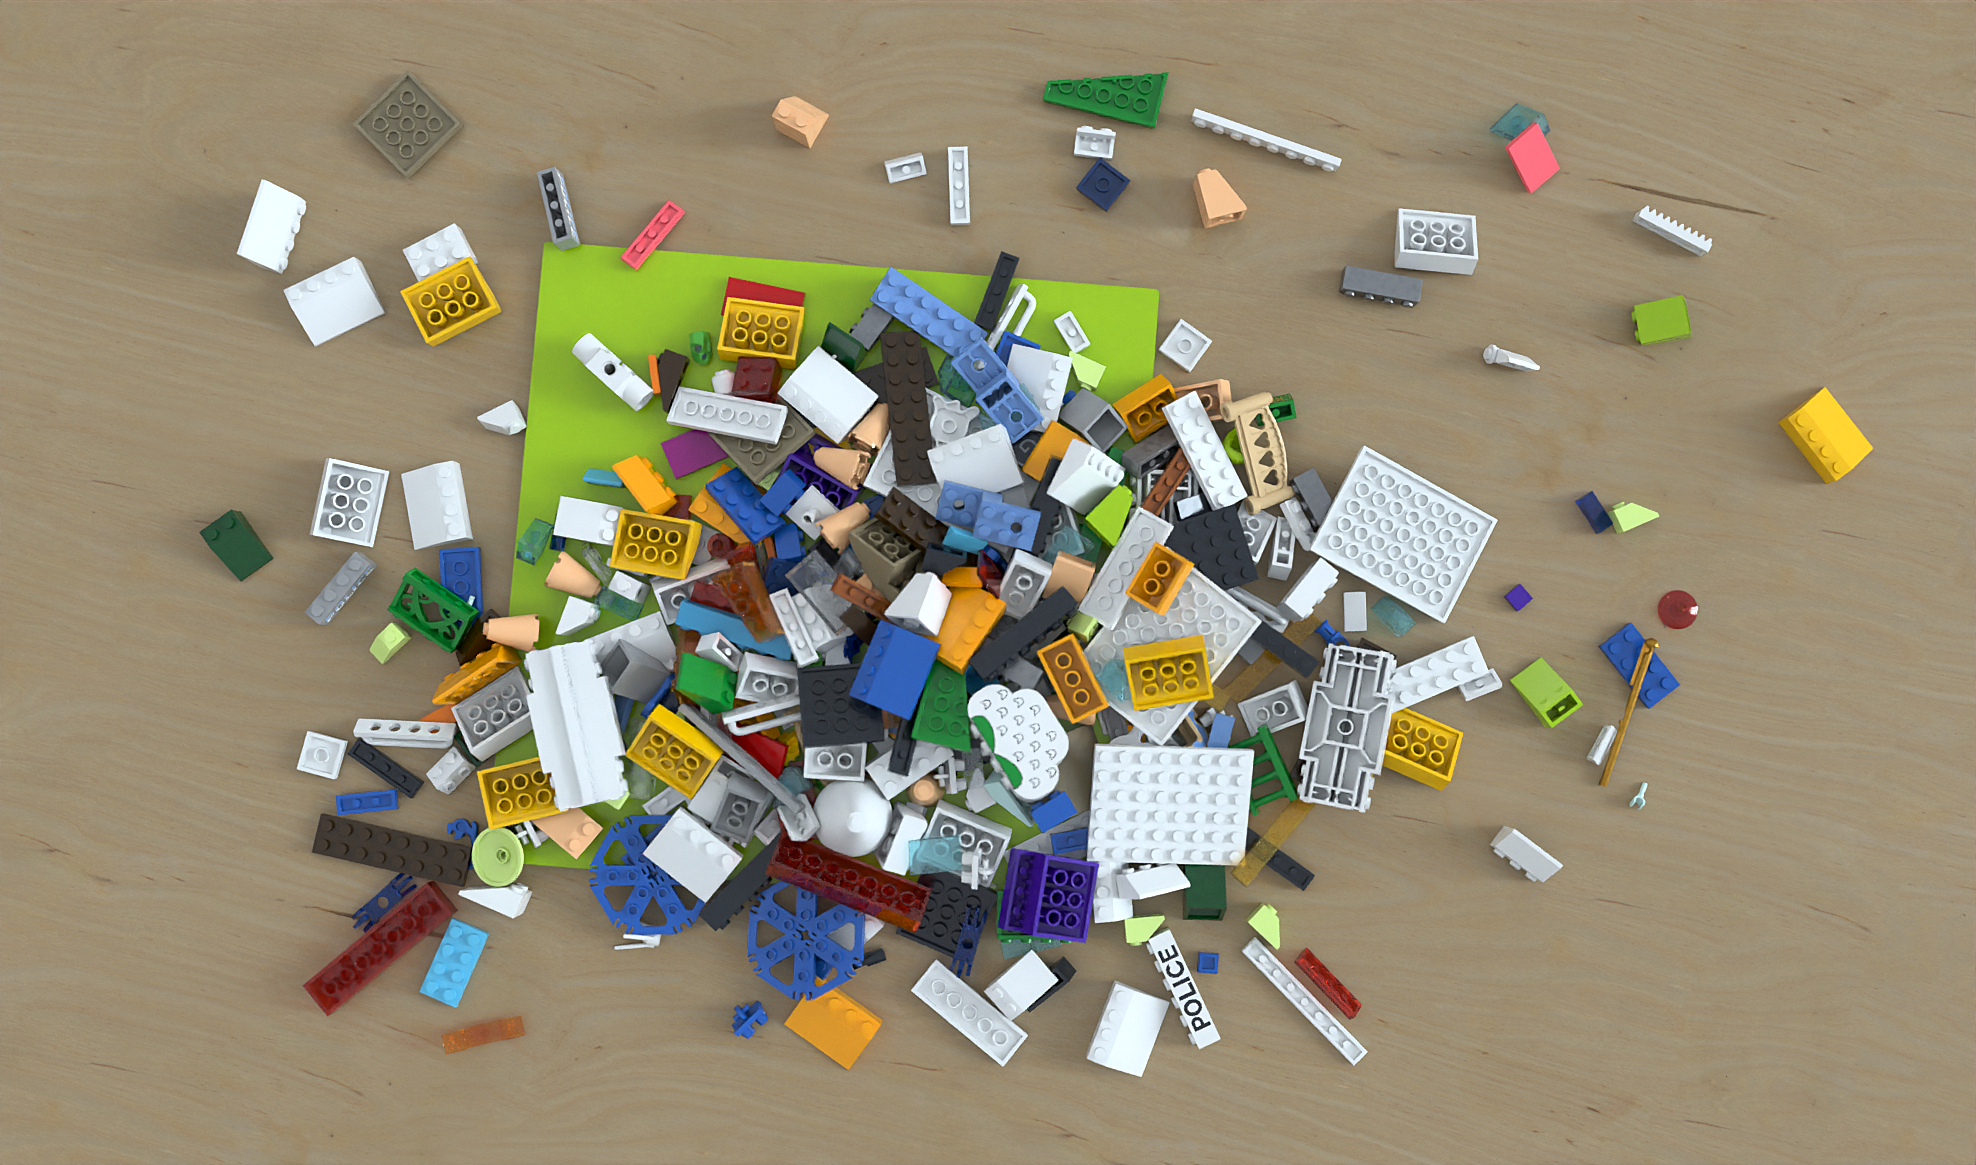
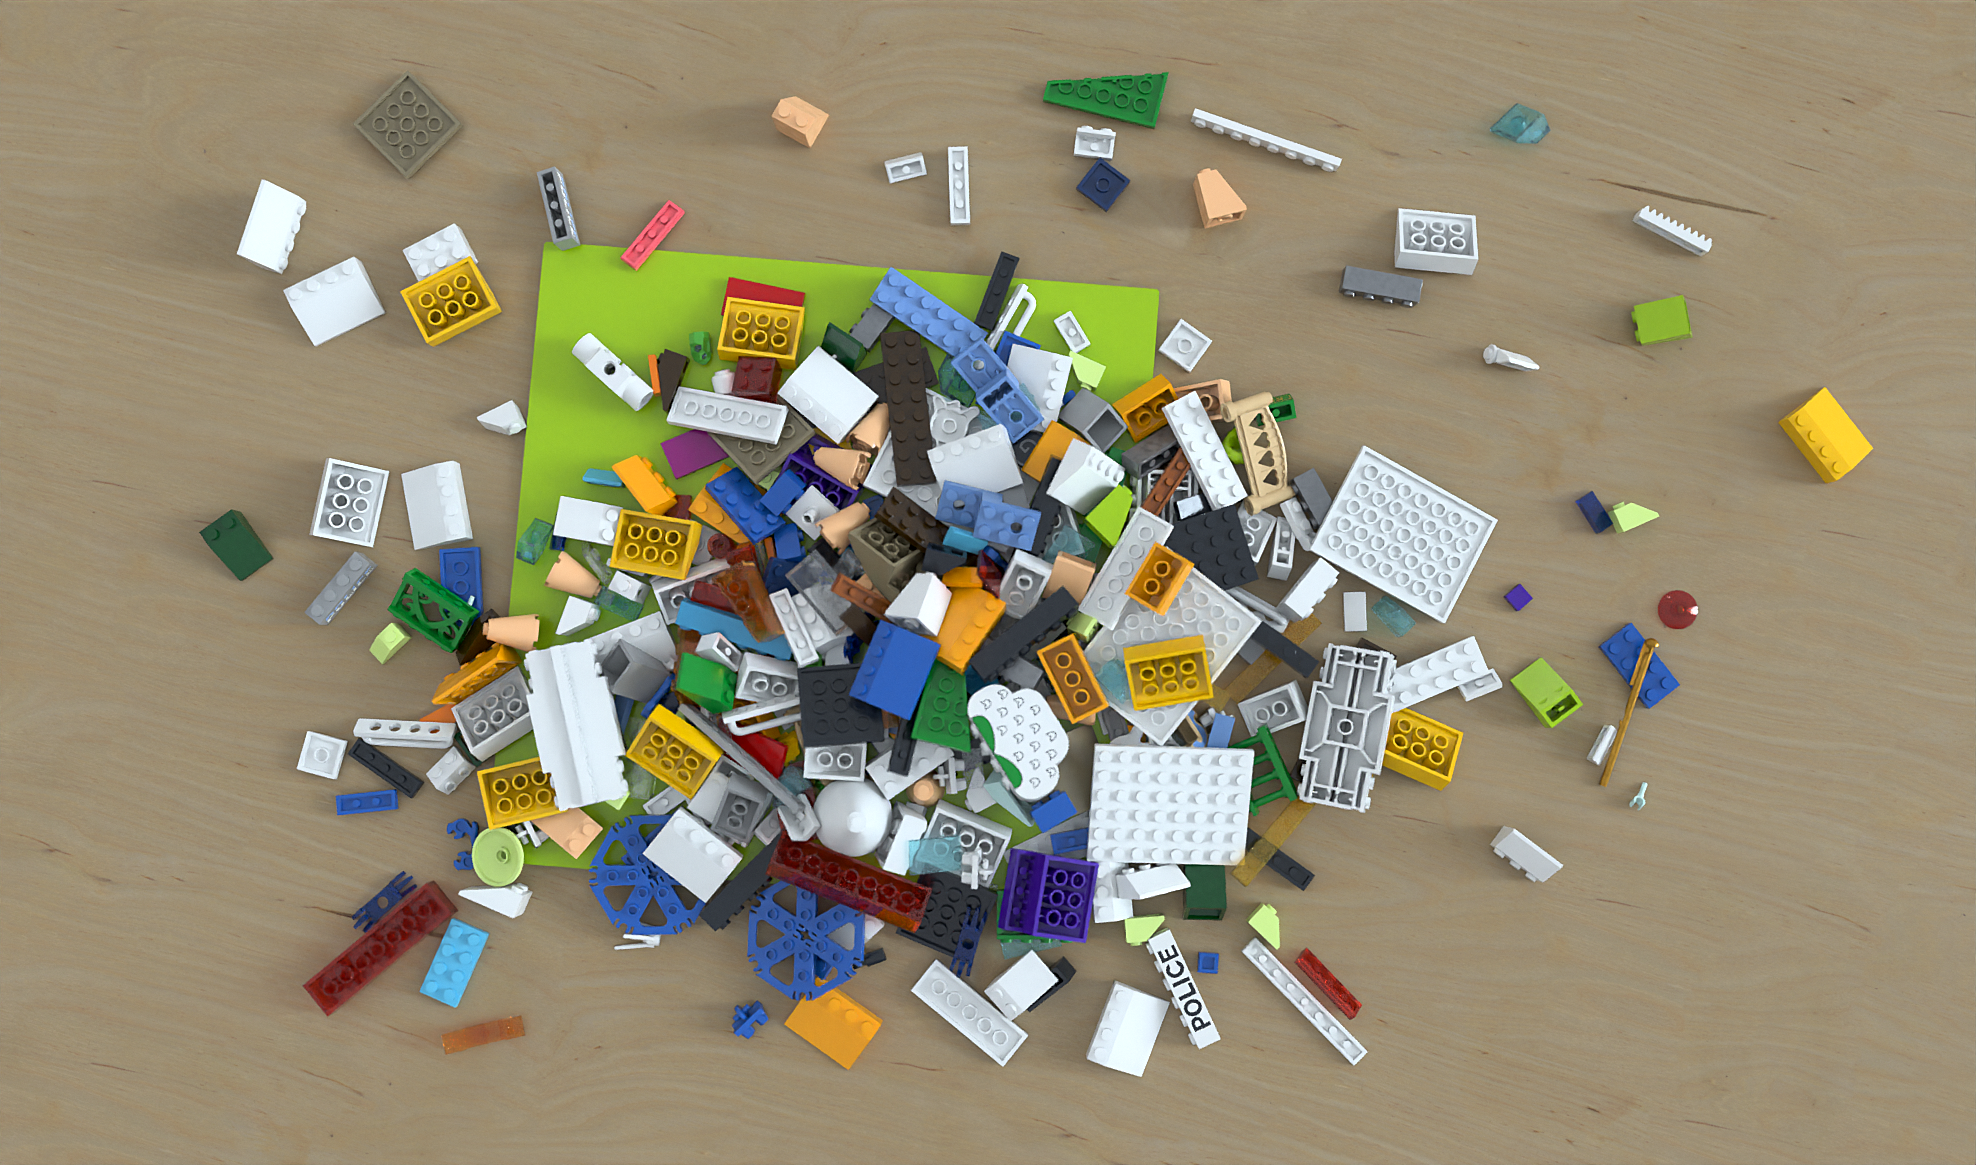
(392, 850): dark brown plate -> none
(1333, 637): blue connector -> none
(1532, 157): coral tile -> none

